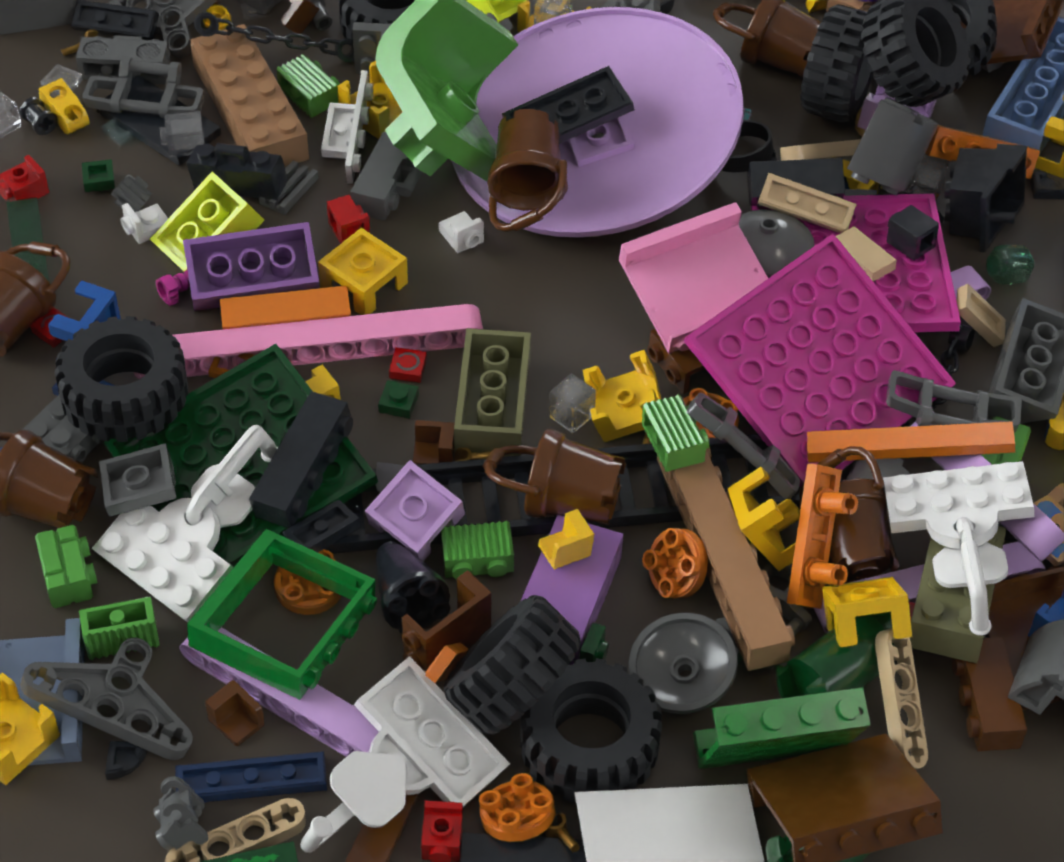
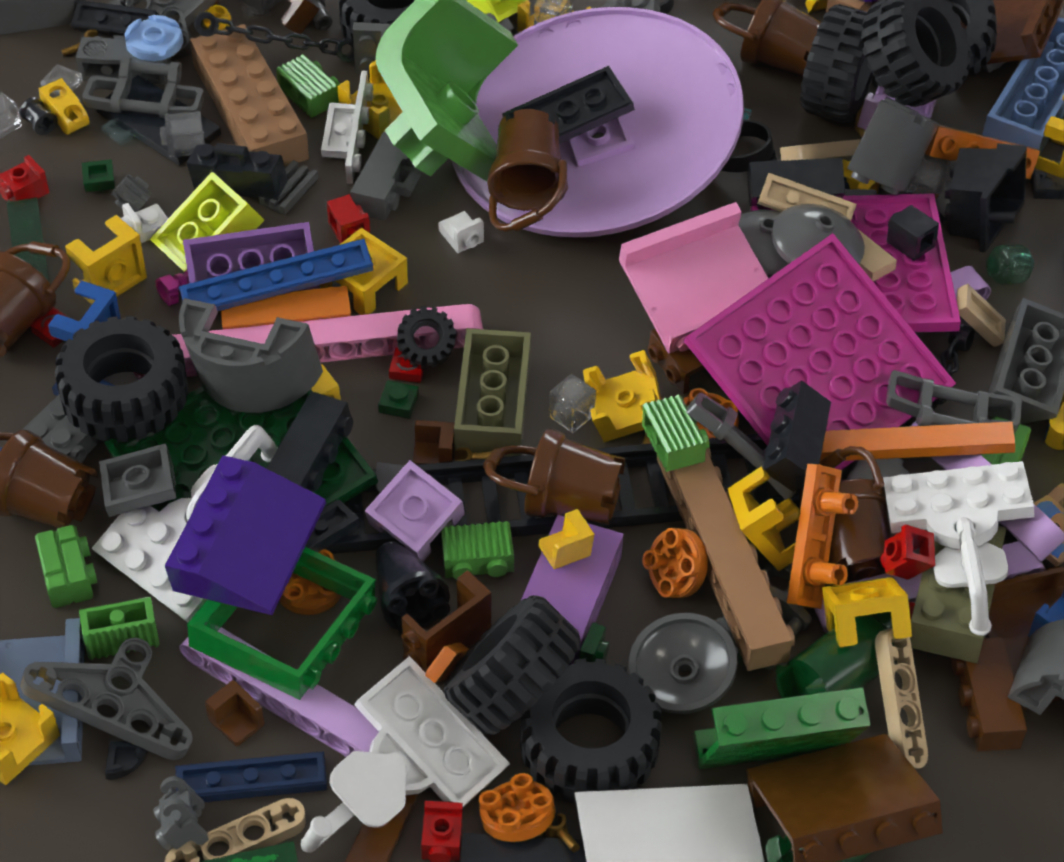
(114, 265): none -> yellow panel
(153, 38): none -> light blue tile
(244, 537): none -> dark purple slope
(249, 373): none -> dark grey cylinder
(281, 276): none -> blue tile
(419, 355): none -> black tyre
(796, 434): none -> black brick
(808, 224): none -> dark grey dish
(899, 556): none -> red brick

